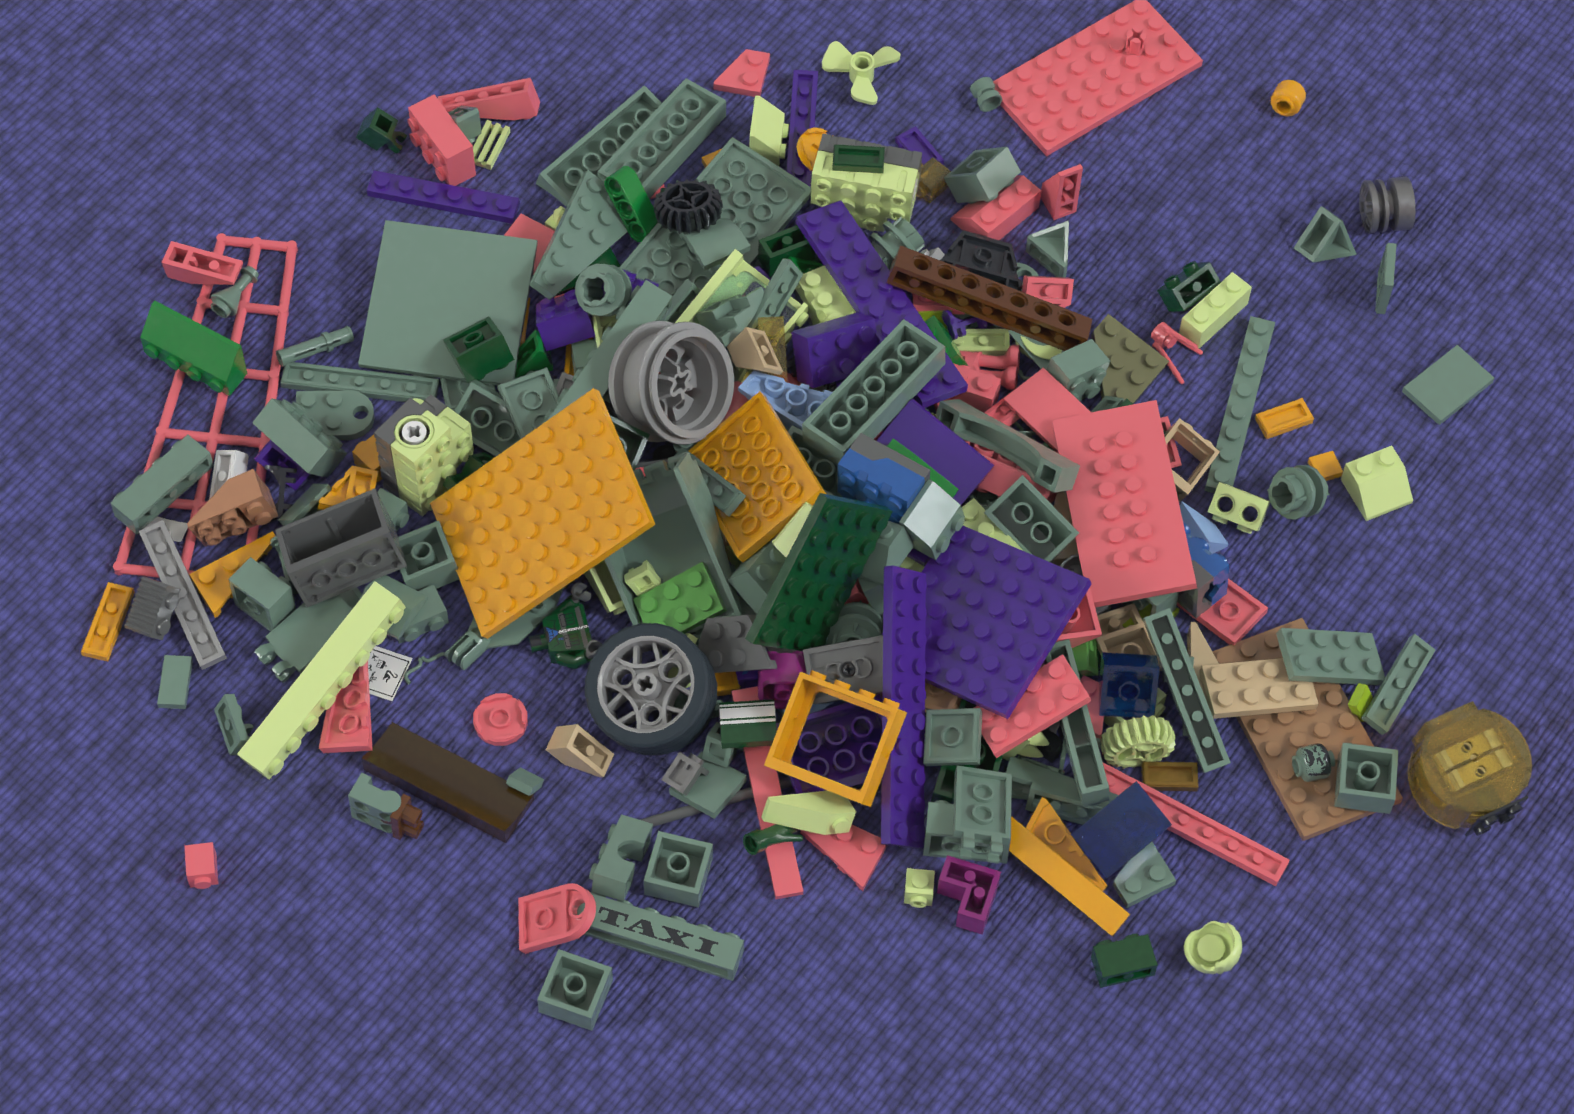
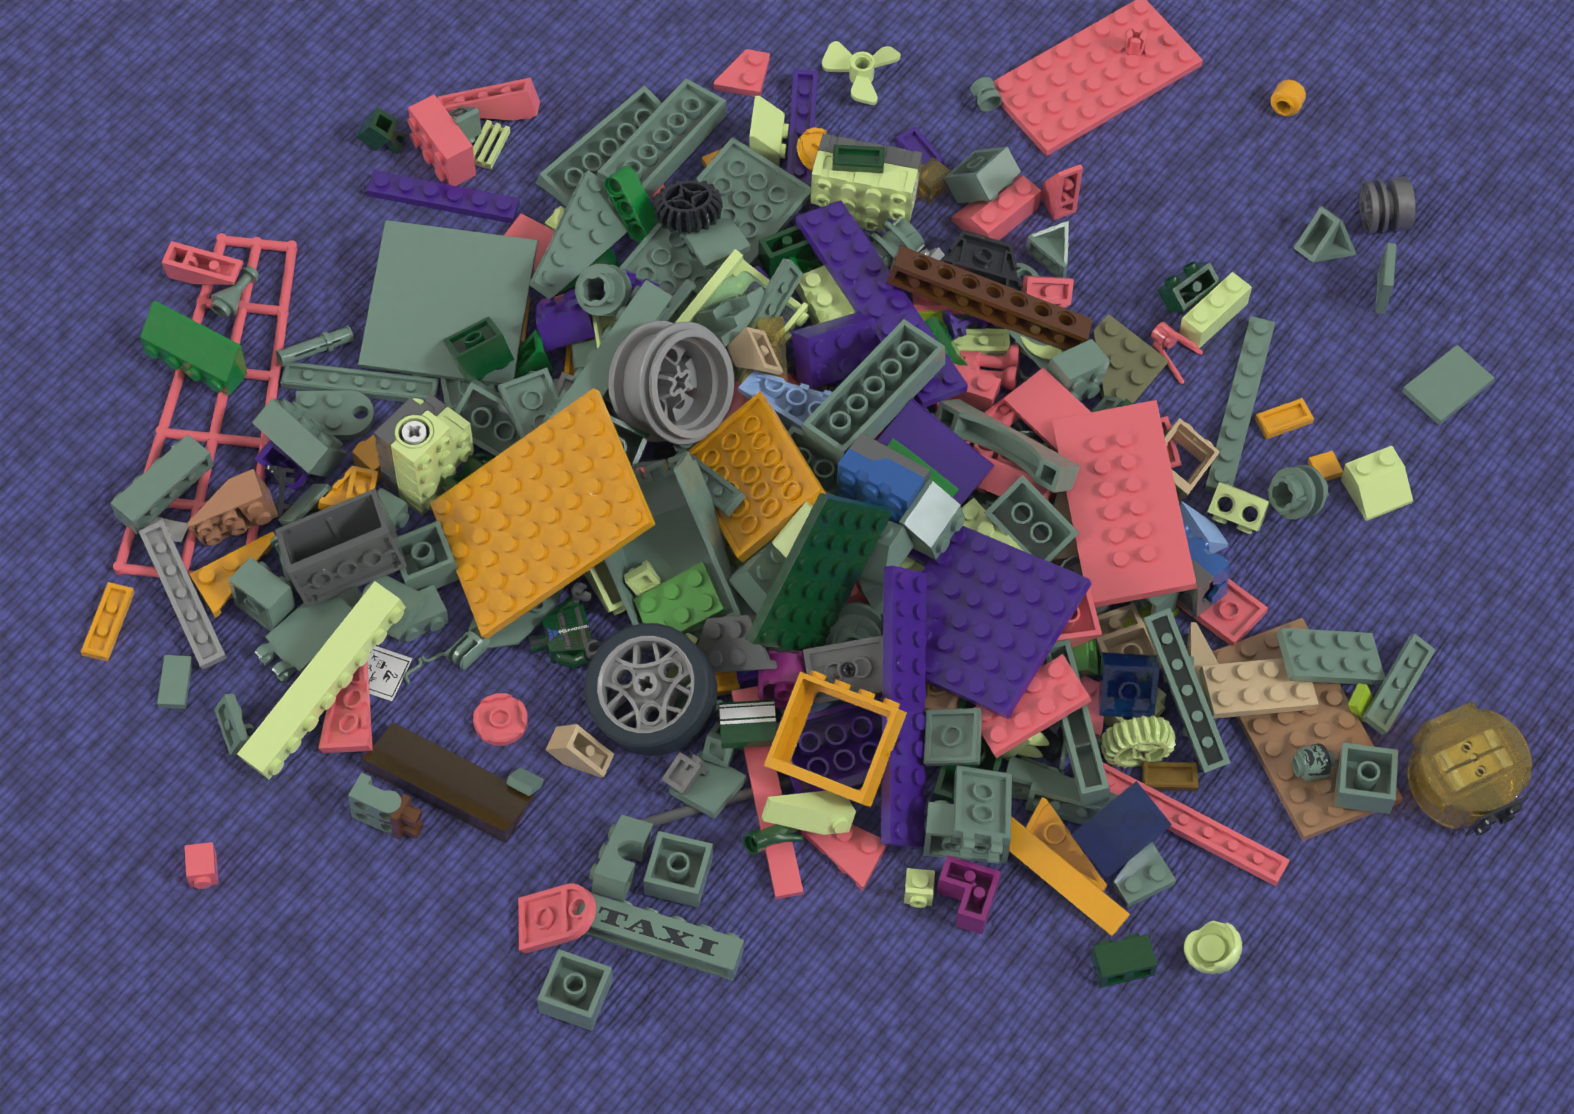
(152, 608): dark grey brick -> none
(227, 465): white slope -> none

